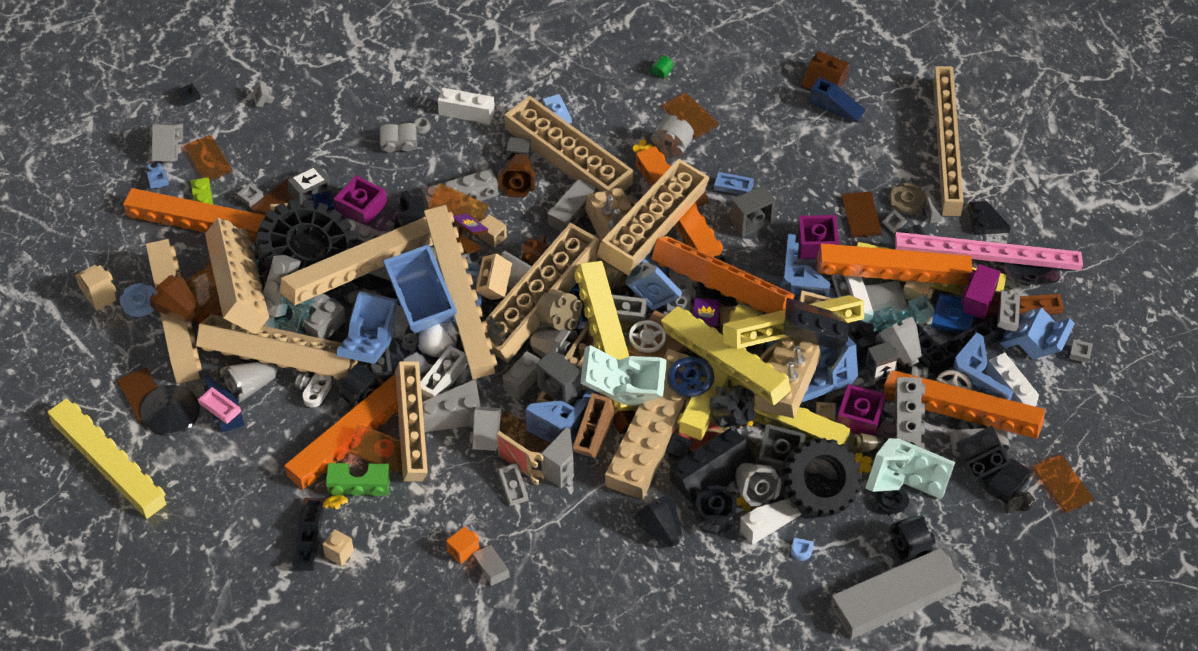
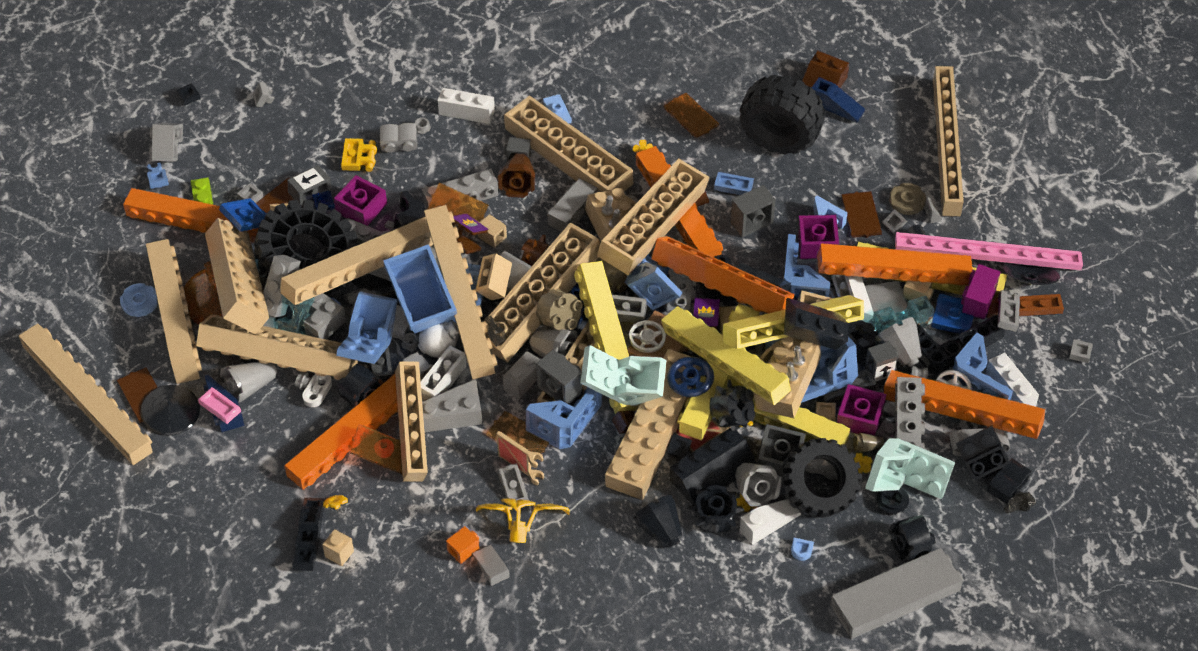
(86, 394): none -> tan brick
(97, 286): tan brick -> none
(107, 458): light yellow brick -> none
(175, 299): reddish brown cone -> none
(208, 158): clear orange piece -> none
(243, 214): none -> blue plate
(353, 158): none -> yellow plate
(374, 482): bright green arch -> none
(486, 427): light grey brick -> none
(518, 529): none -> yellow plant
(558, 460): light grey slope -> none
(594, 426): medium nougat brick -> none
(661, 66): green brick -> none
(672, 136): light grey brick -> none
(782, 114): none -> black tyre
(823, 207): none -> light blue slope
(986, 219): black wing -> none
(1038, 334): medium blue bracket -> none
(1063, 483): clear orange piece -> none

